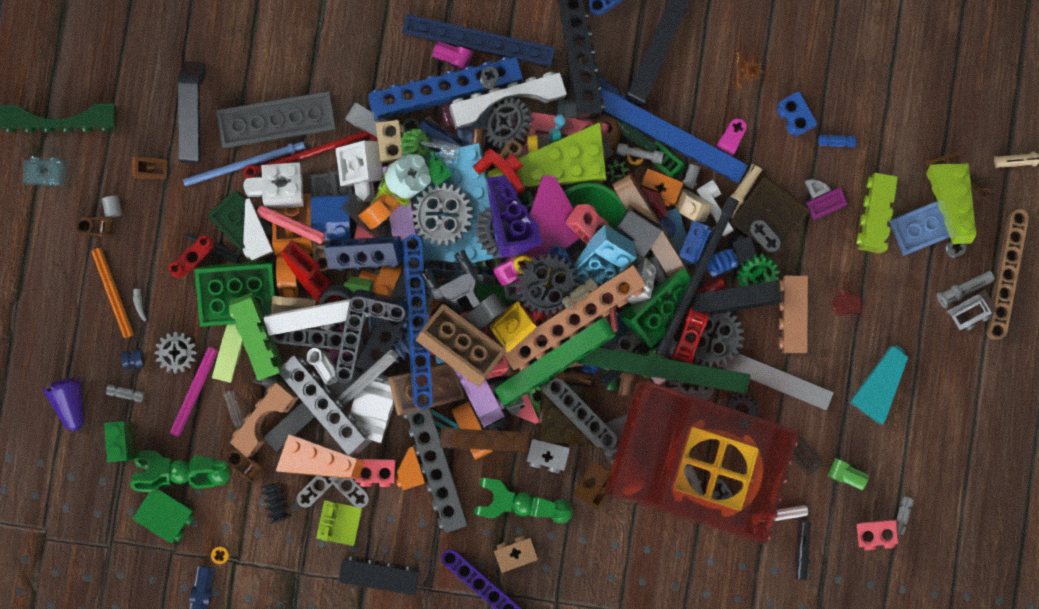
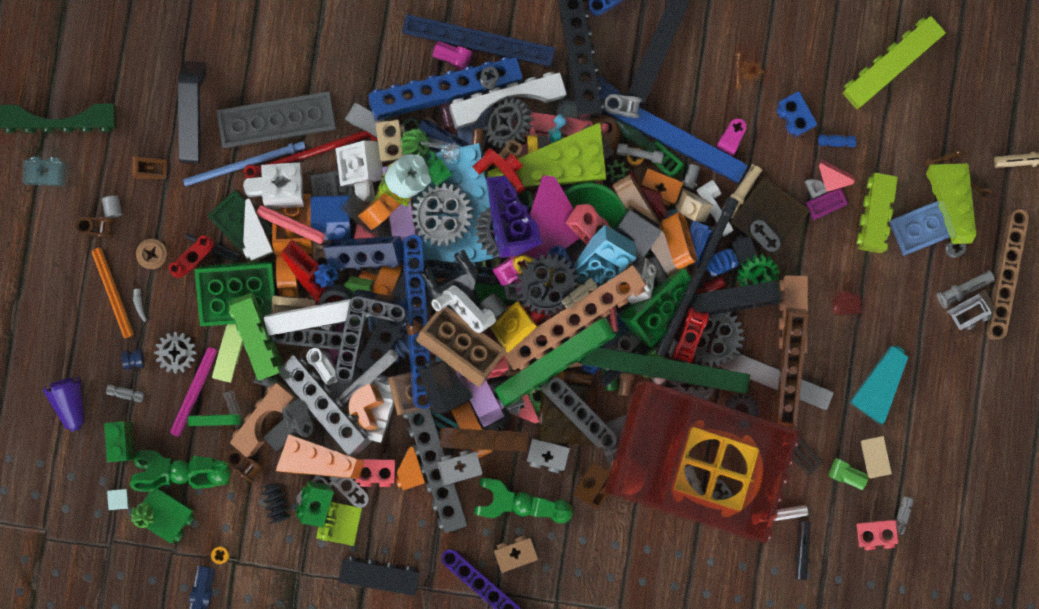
(118, 499): none -> light aqua tile
(142, 256): none -> medium nougat gear
(142, 515): none -> bright green gear
(218, 419): none -> green beam
(298, 418): none -> dark grey piece
(316, 514): none -> green brick
(326, 275): none -> blue gear
(363, 403): none -> brick
(417, 327): none -> reddish brown hinge
(443, 386): none -> black slope
(469, 312): none -> white beam
(470, 469): none -> light grey brick
(624, 105): none -> light grey piece
(679, 240): none -> orange beam
(791, 367): none -> reddish brown brick
(834, 176): none -> coral slope
(876, 457): none -> tan panel
(894, 62): none -> lime brick

